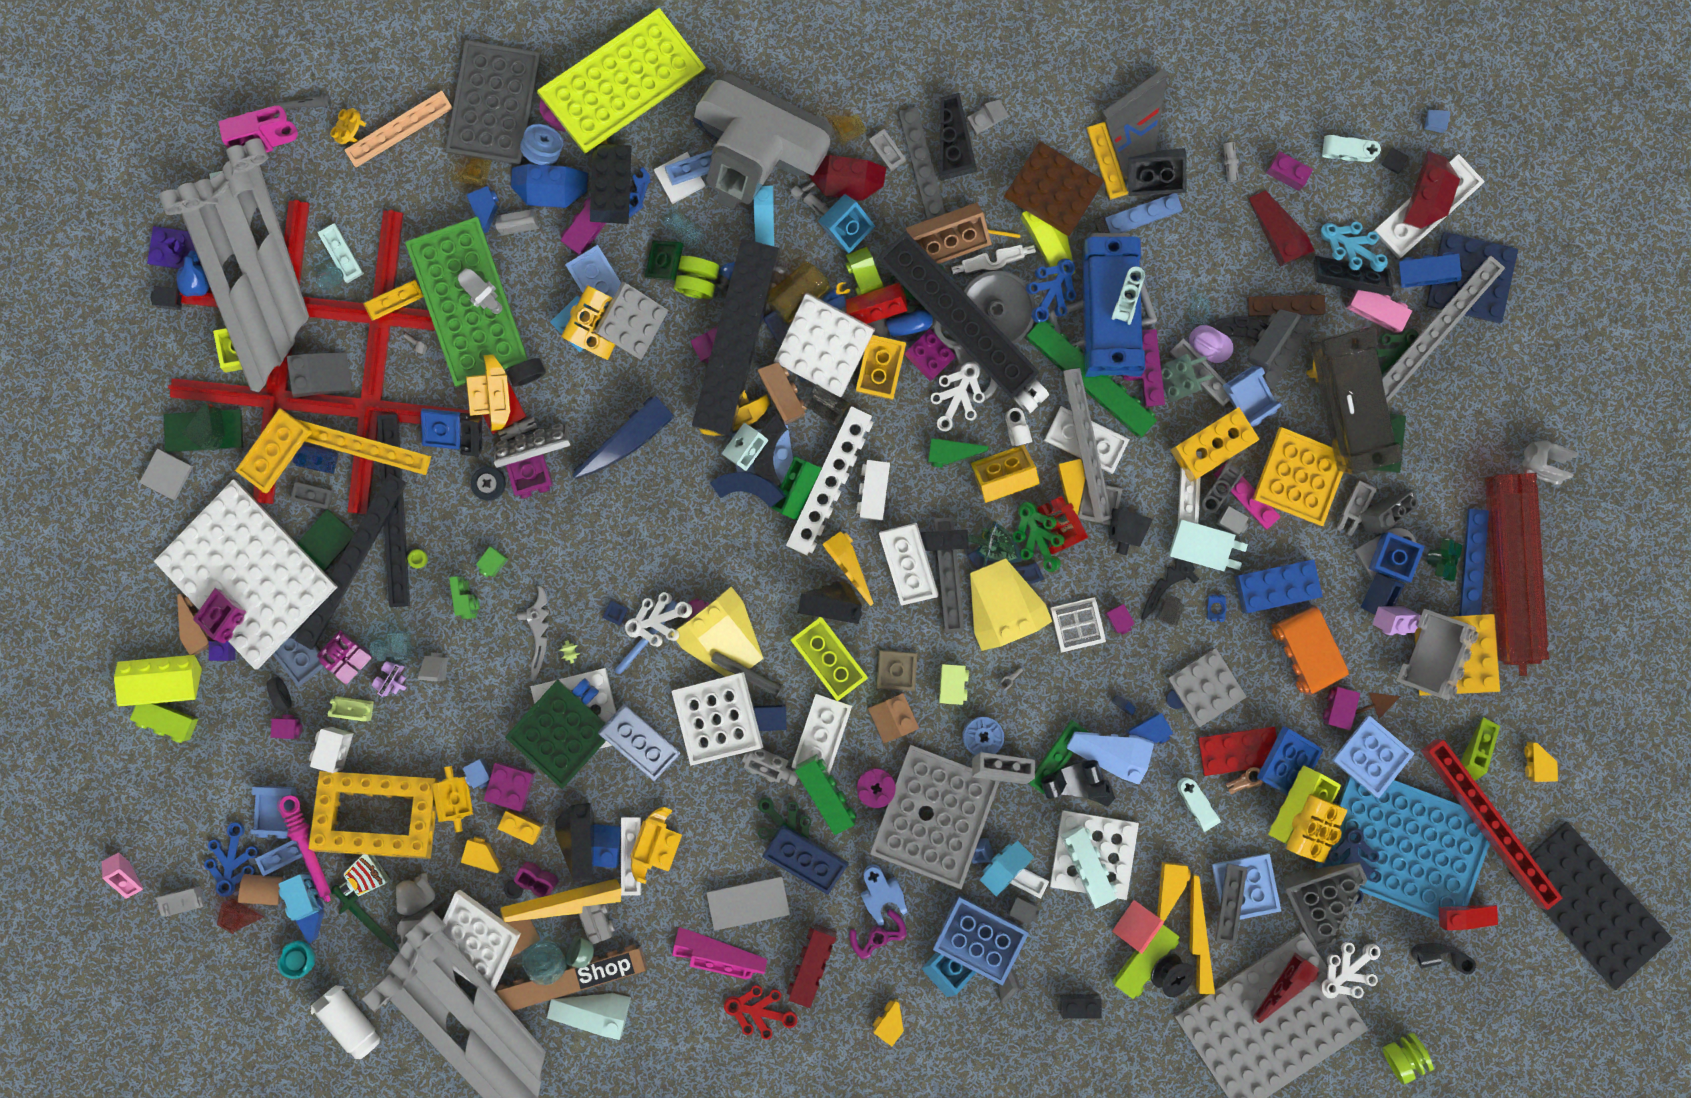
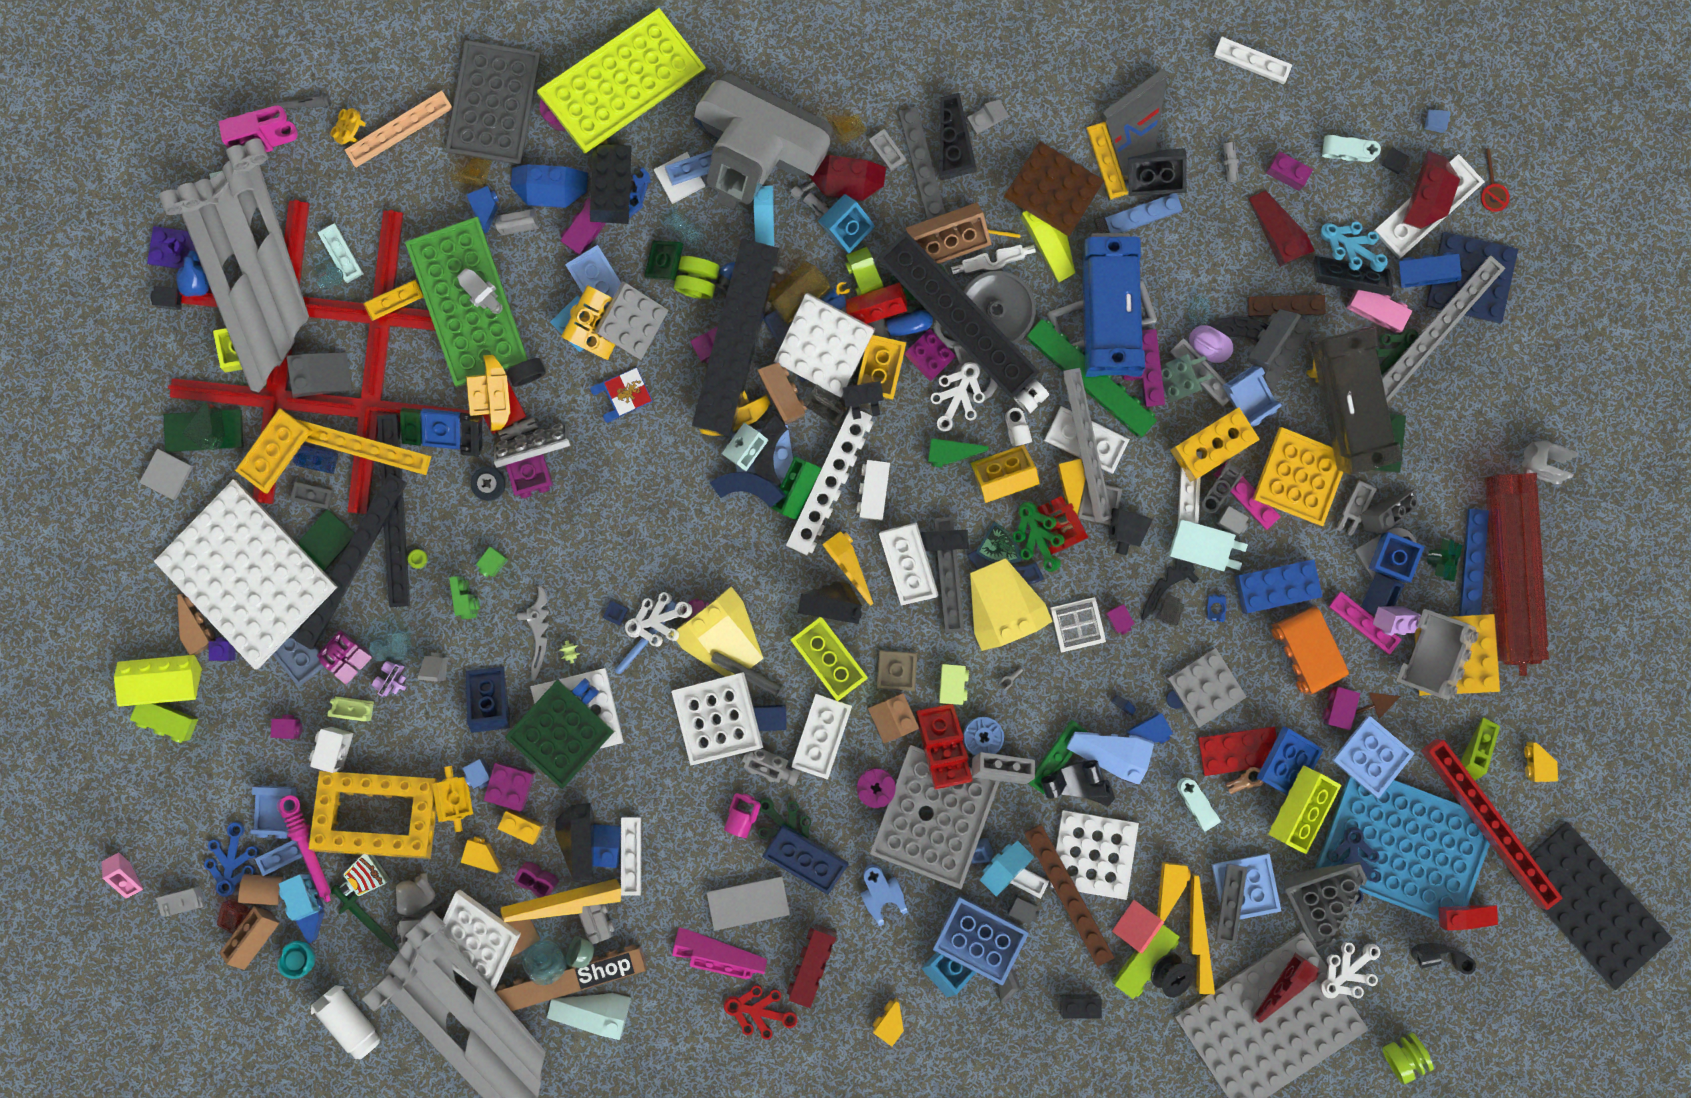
(219, 616): magenta plate -> none
(249, 938): none -> medium nougat brick
(279, 694): black tyre -> none
(411, 426): none -> dark green plate
(420, 347): light grey hand -> none
(487, 700): none -> dark blue slope
(512, 890): black plate -> none
(541, 144): medium blue wheel -> none
(625, 392): none -> flag
(628, 438): dark blue wedge -> none
(639, 742): tile -> none
(654, 845): yellow plate -> none
(739, 821): none -> dark pink piece
(826, 794): green brick -> none
(863, 394): none -> black plate
(878, 936): magenta piece -> none
(944, 746): none -> red slope
(982, 540): clear green shield -> none
(1054, 289): blue plant -> none
(1069, 895): none -> reddish brown plate
(1089, 867): light aqua wedge -> none
(1125, 307): light aqua piece -> none
(1252, 60): none -> white plate
(1316, 829): yellow connector -> none
(1363, 622): none -> dark pink plate
(1494, 196): none -> piece

